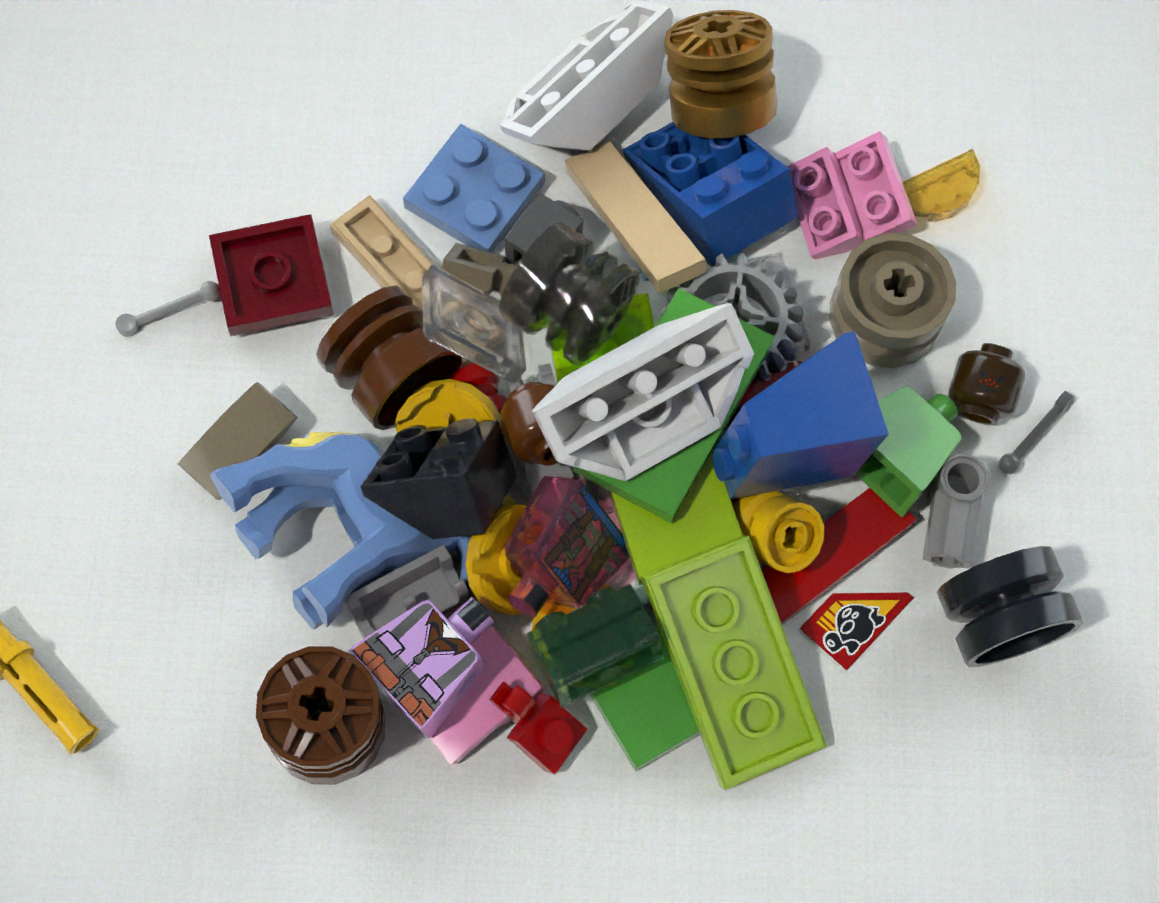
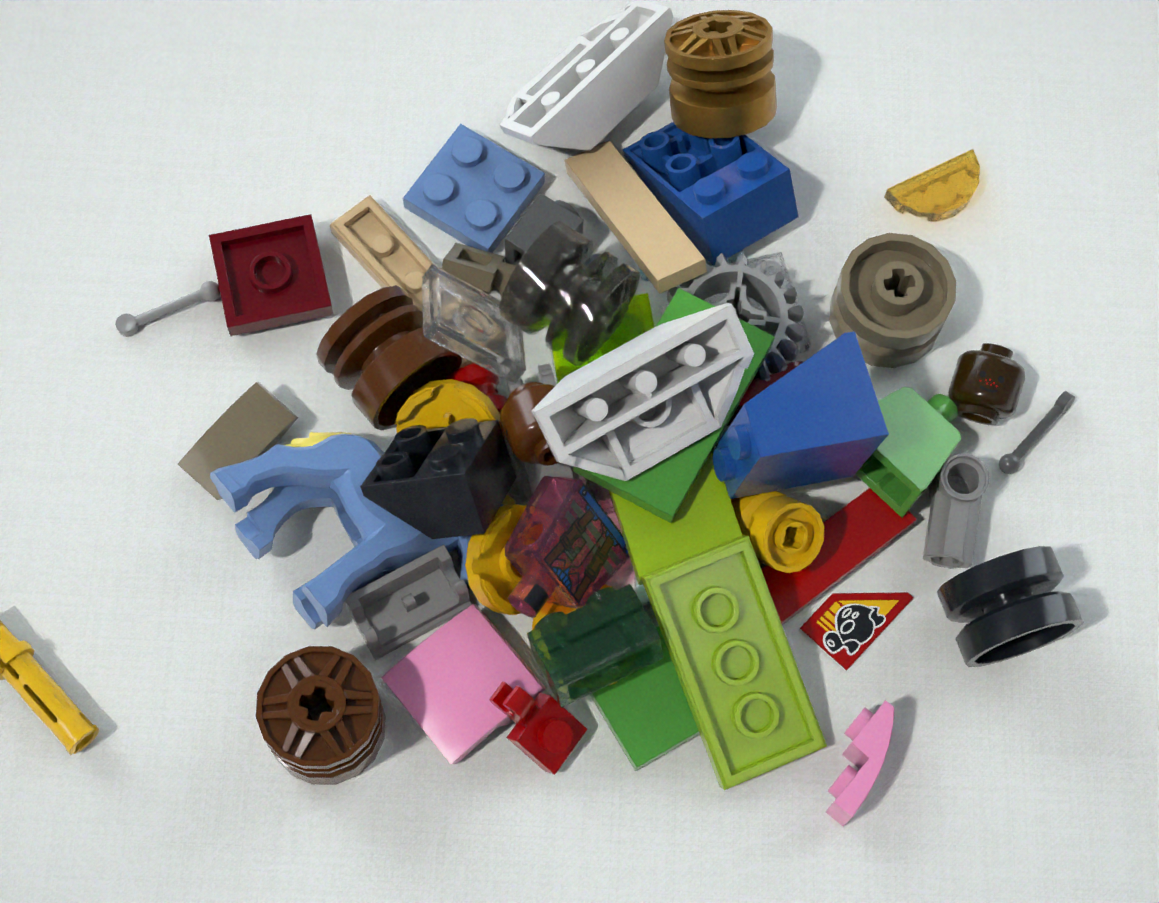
(426, 659): torso -> none
(850, 196): bright pink slope -> none
(867, 751): none -> bright pink slope

